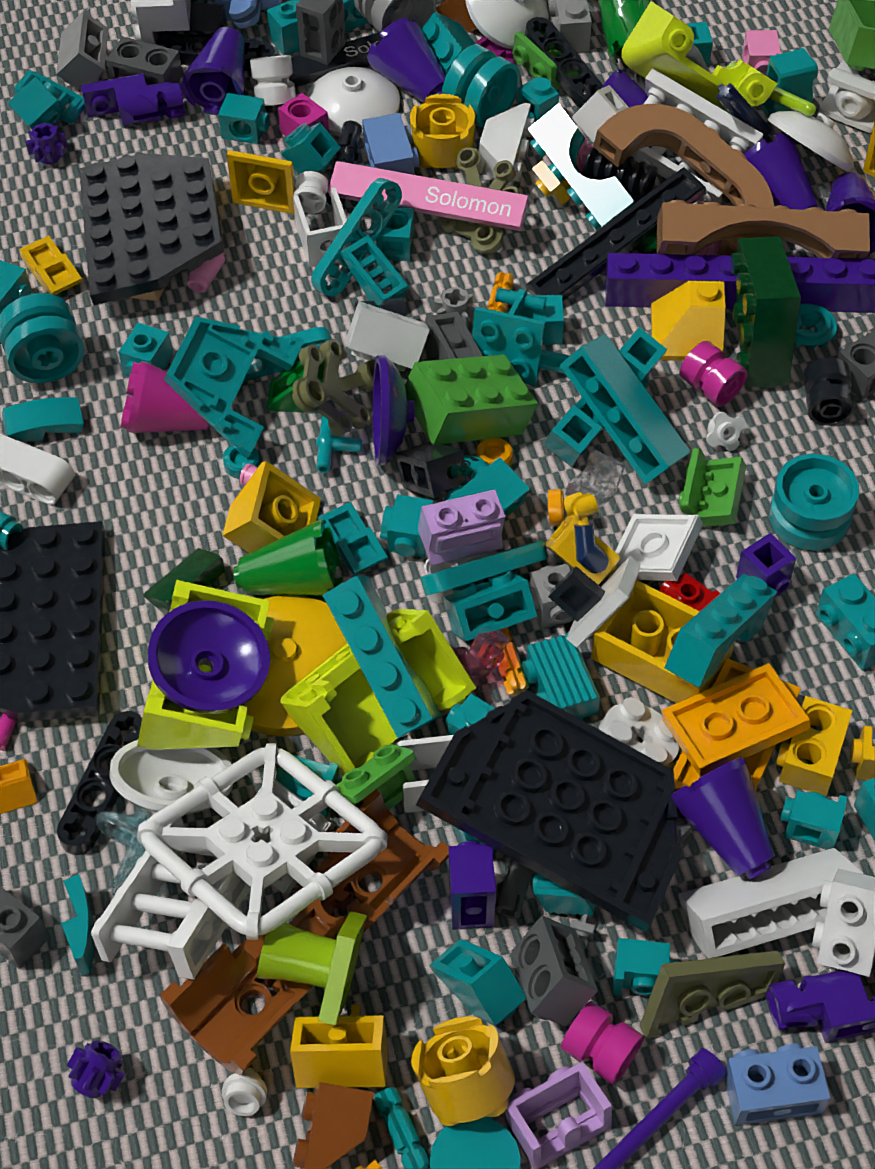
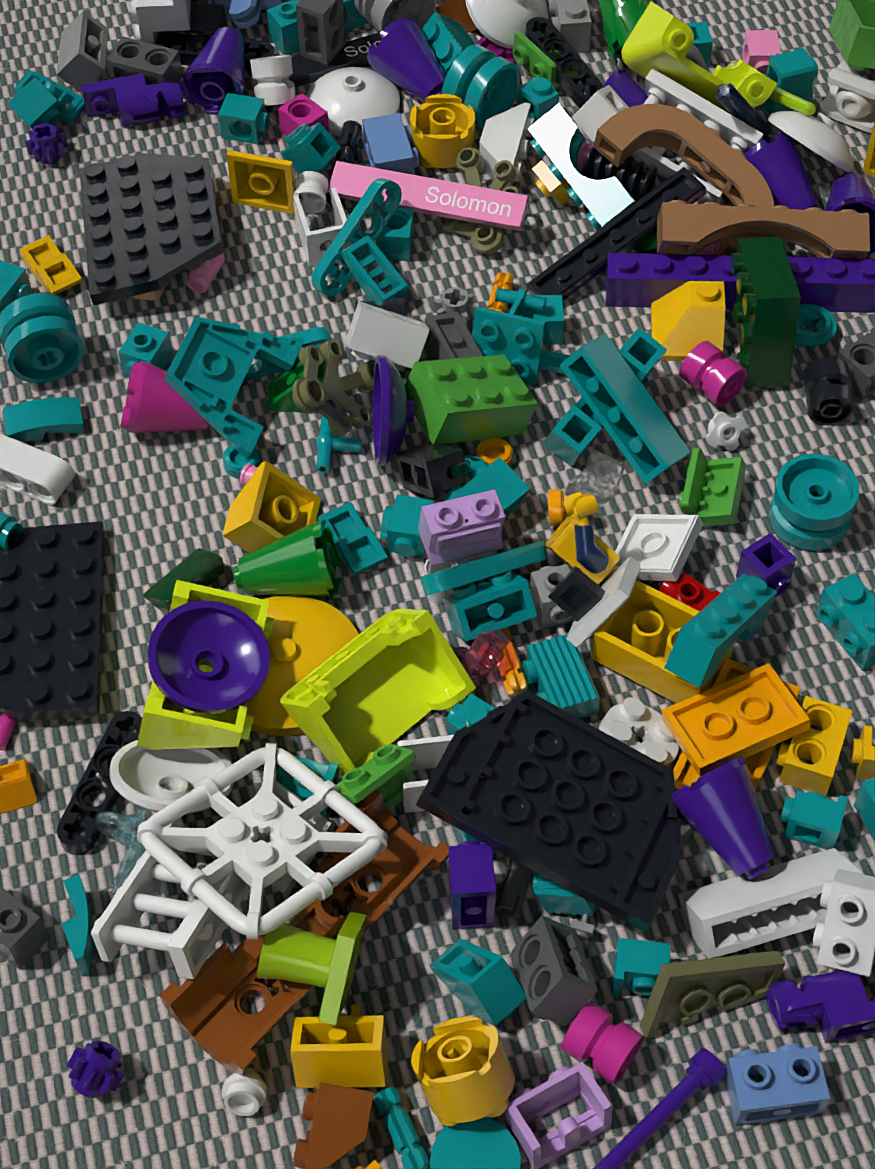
(368, 634): teal arch -> none

